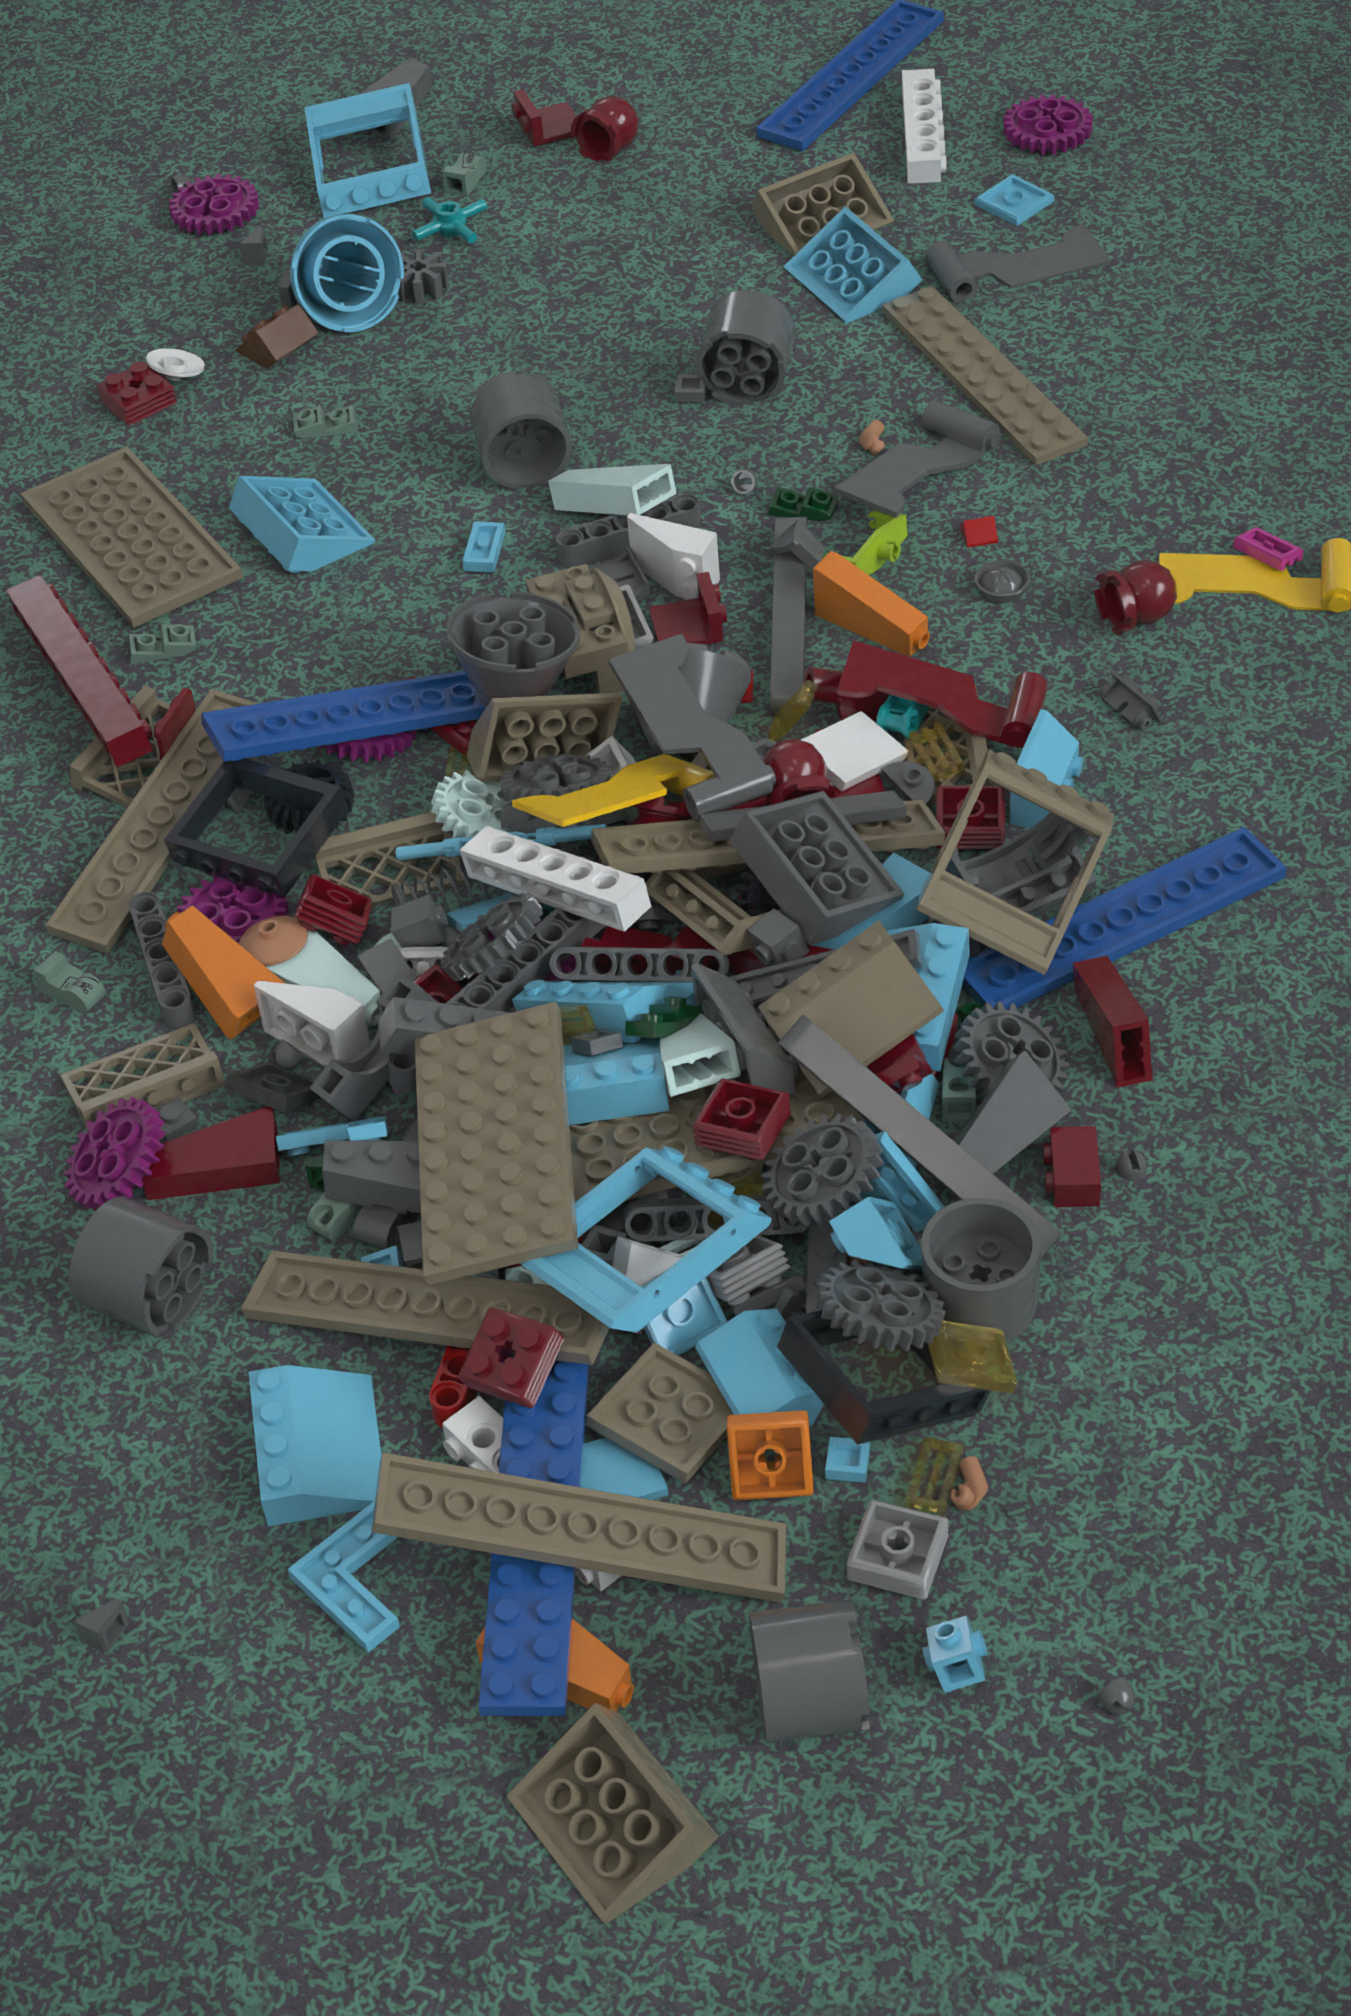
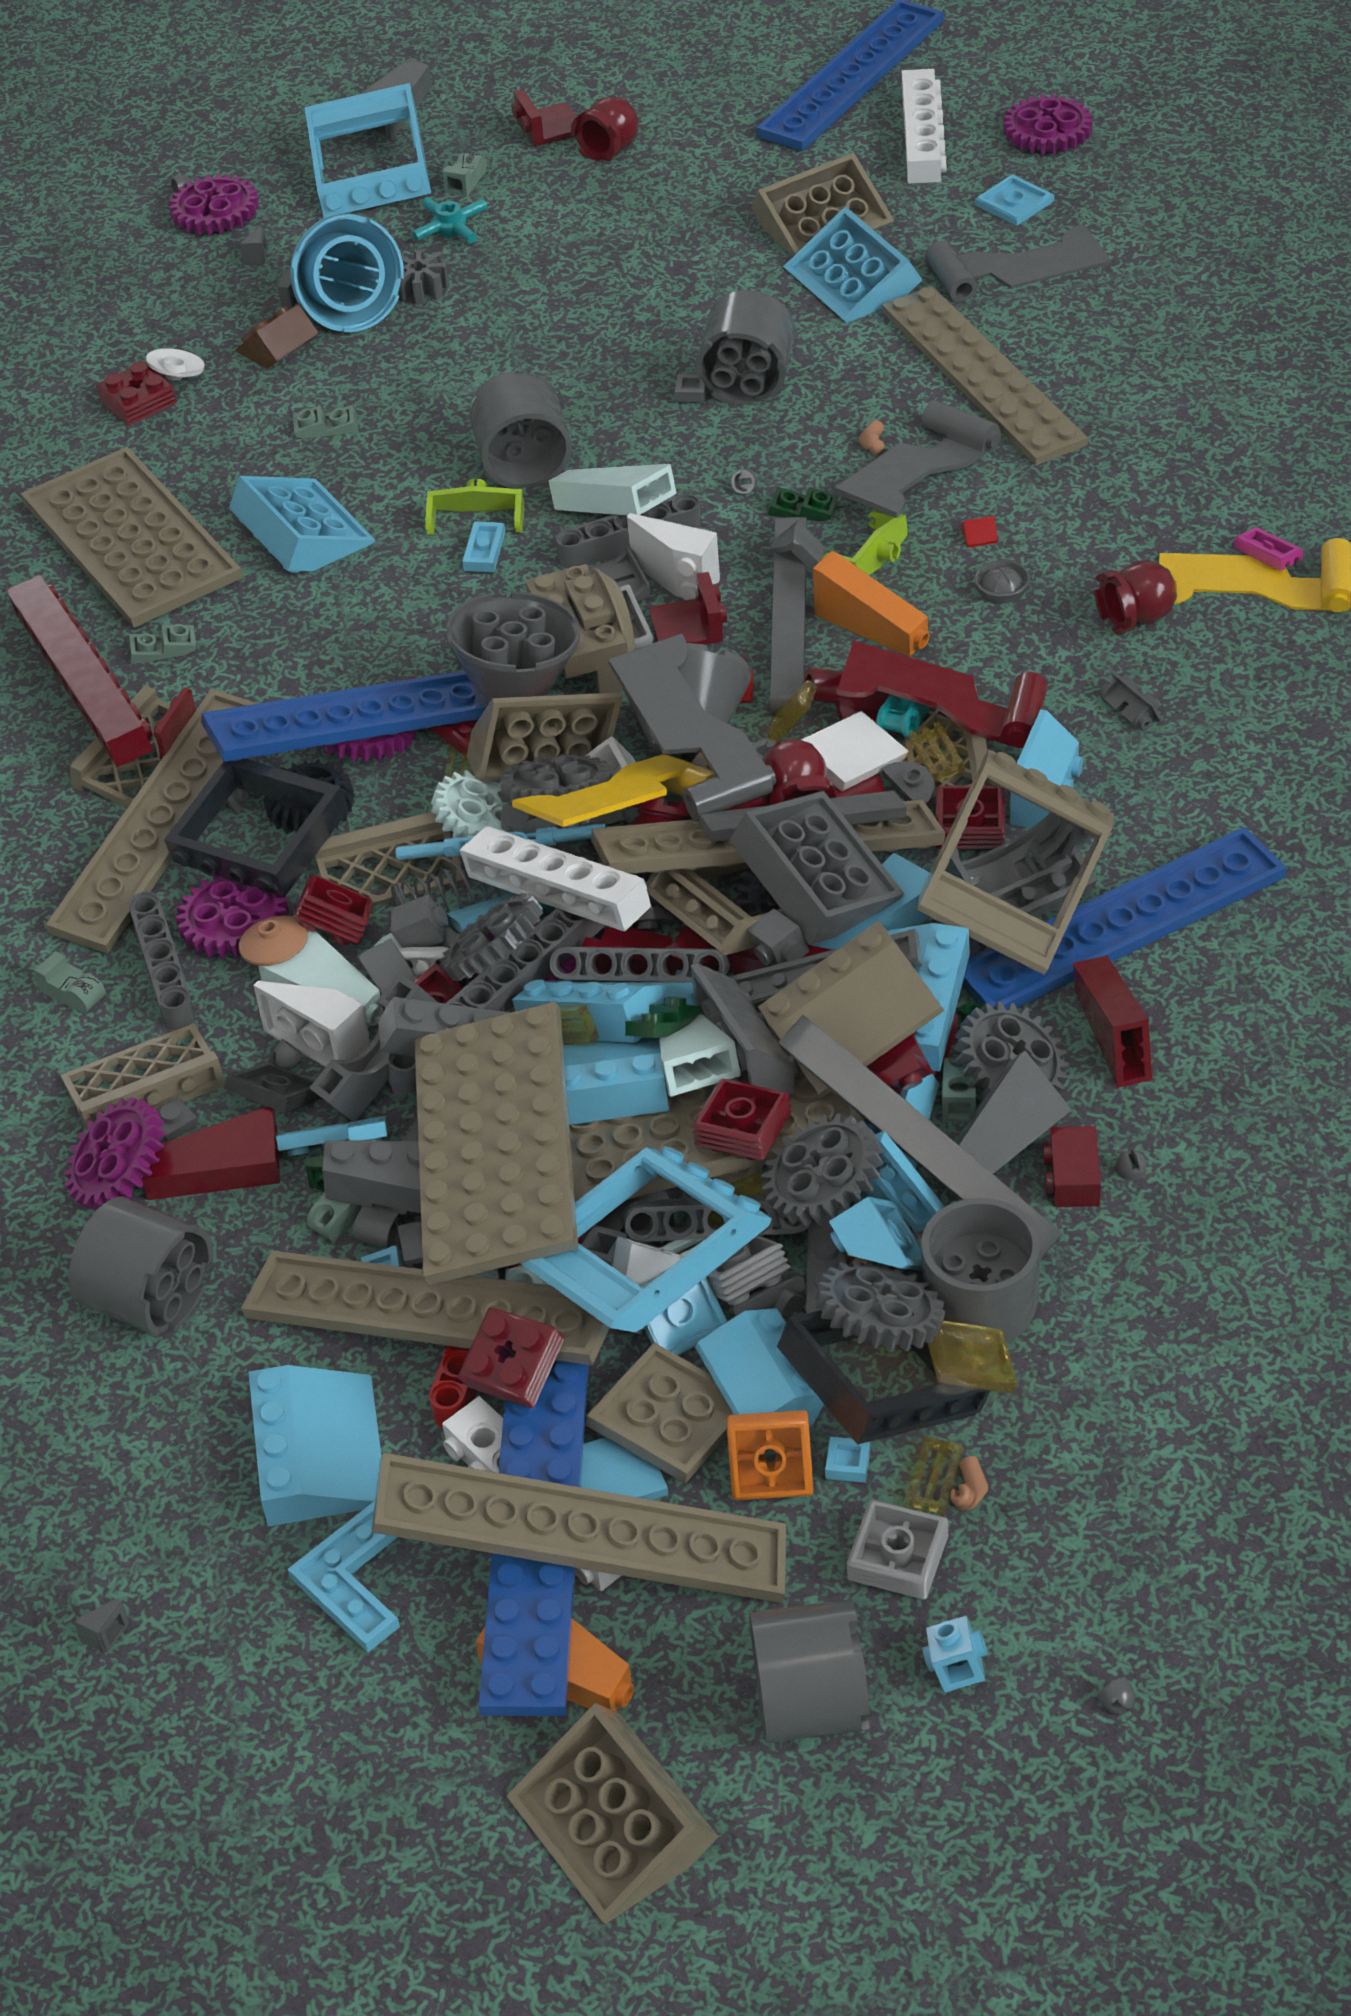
(216, 969): orange slope -> none
(474, 499): none -> lime piece
(596, 1042): dark grey tile -> none

